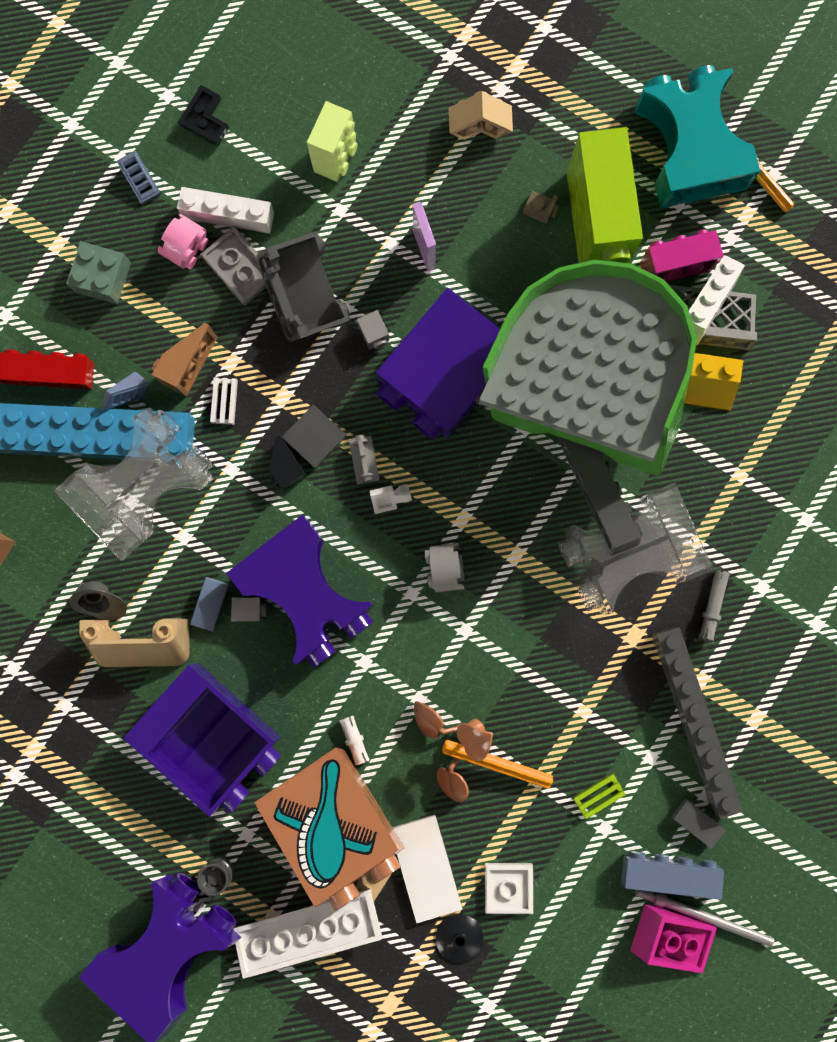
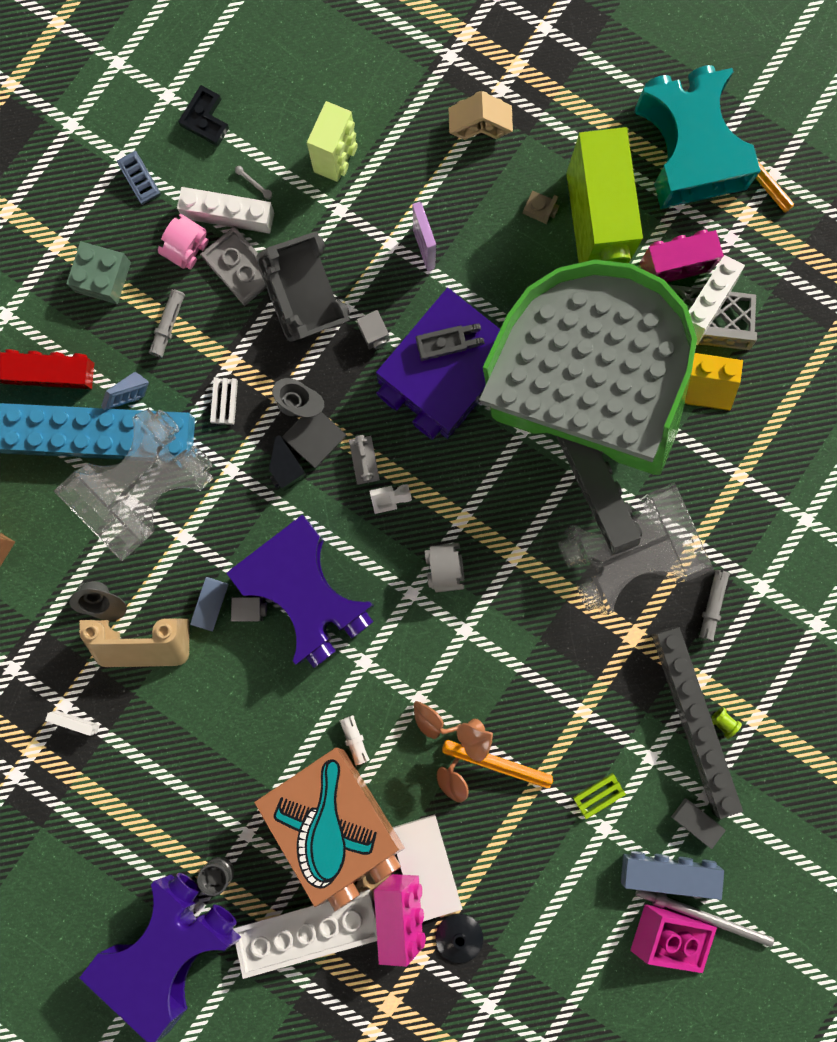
(72, 722): none -> white tile
(165, 327): none -> light grey pin
(183, 362): medium nougat slope -> none
(204, 740): dark purple brick -> none
(266, 193): none -> light grey hinge
(297, 399): none -> dark grey piece
(399, 920): none -> dark pink brick
(447, 341): none -> dark grey hinge
(508, 888): white tile -> none
(725, 722): none -> lime bush

